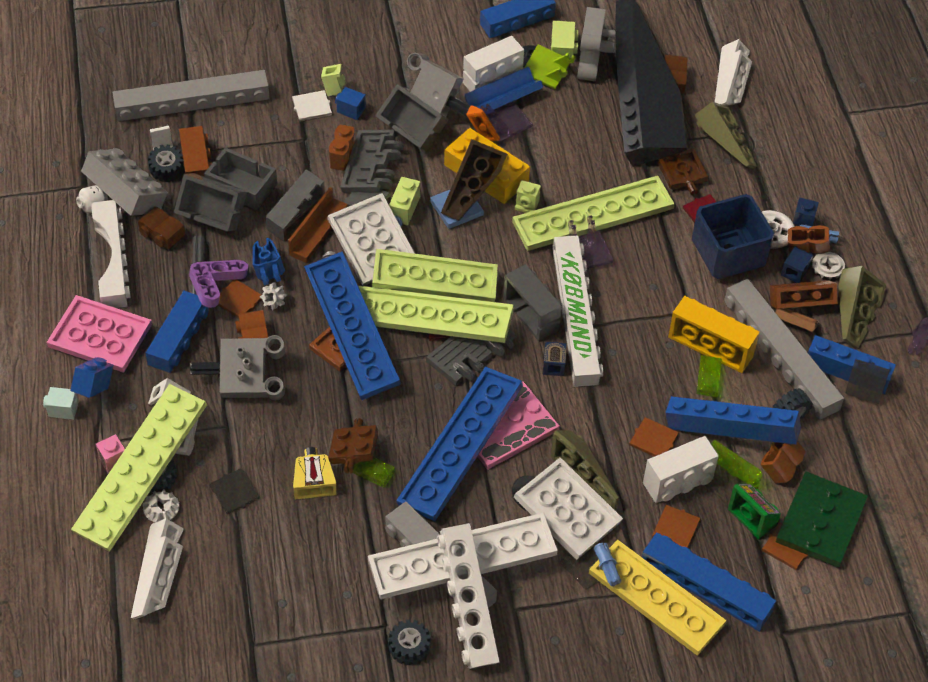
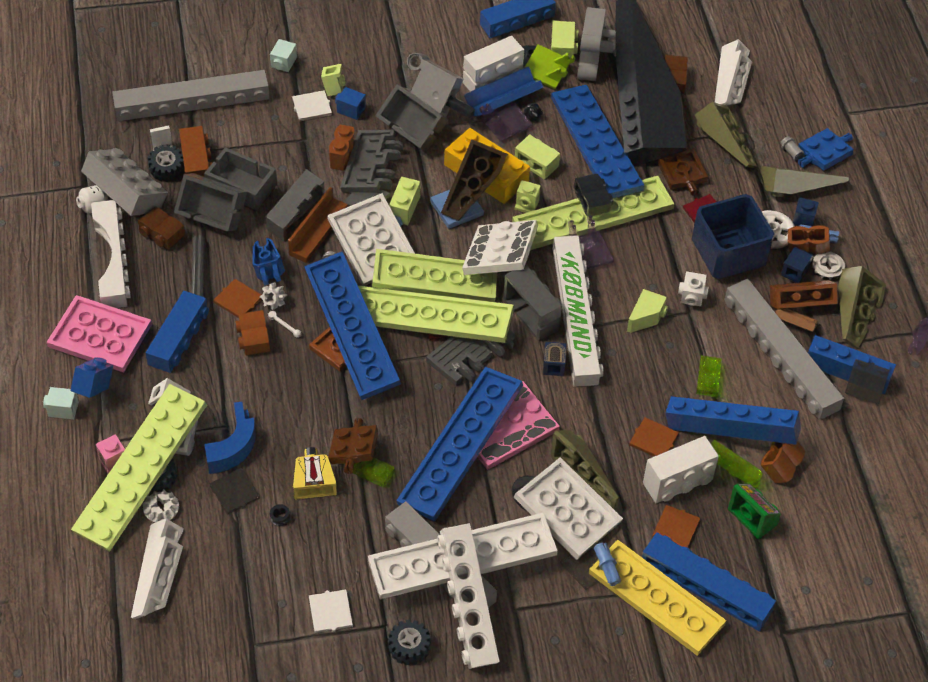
(231, 270): medium lavender beam -> none
(236, 448): none -> blue arch
(243, 368): light grey piece -> none
(272, 315): none -> white hinge
(280, 521): none -> black bush
(283, 55): none -> light aqua brick
(330, 611): none -> white piece
(482, 124): orange slope -> none
(500, 247): none -> white plate
(533, 111): none -> black bush
(538, 156): none -> yellowish green brick
(593, 194): none -> black brick
(597, 140): none -> blue plate
(647, 311): none -> yellowish green slope
(693, 289): none -> white brick
(713, 334): yellow brick -> none
(782, 553): dark orange piece -> none
(791, 147): none -> light grey pin
(791, 181): none -> olive wedge
(795, 400): black wheel -> none
(821, 519): dark green plate -> none
(825, 149): none -> blue plate

